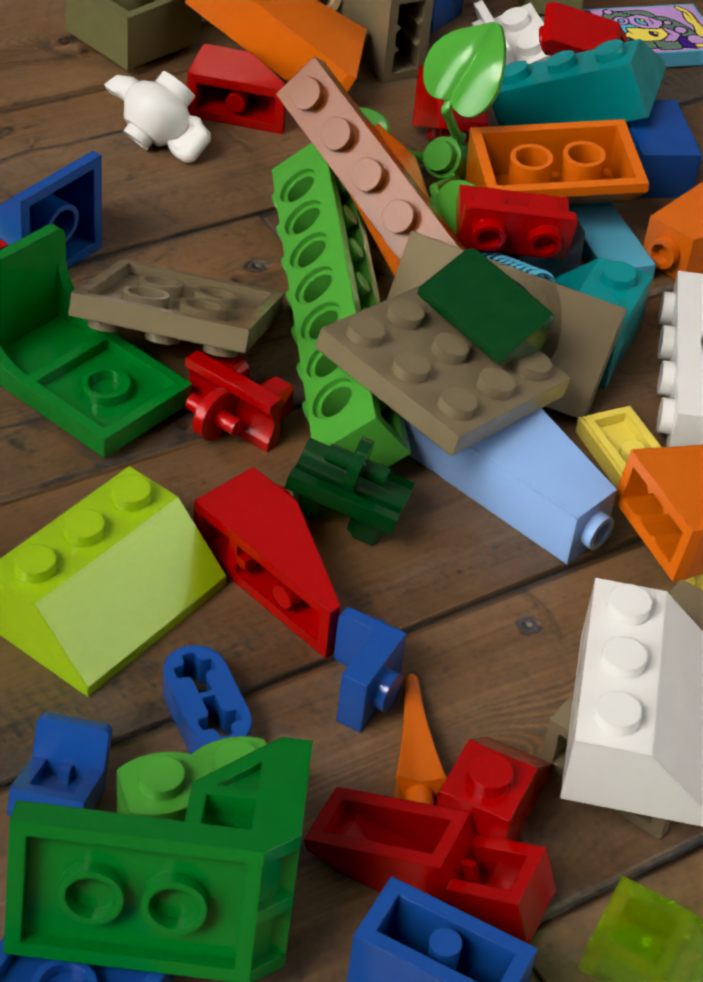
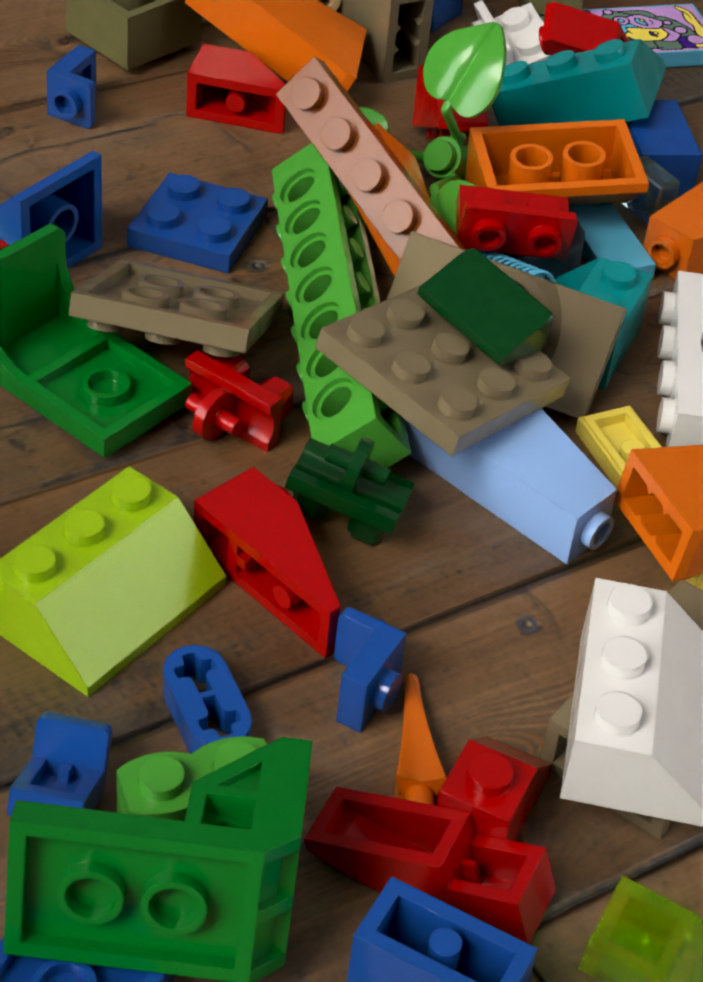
(73, 87): none -> blue bracket
(160, 115): white piece -> none
(197, 222): none -> blue plate
(661, 191): none -> clear light blue plate

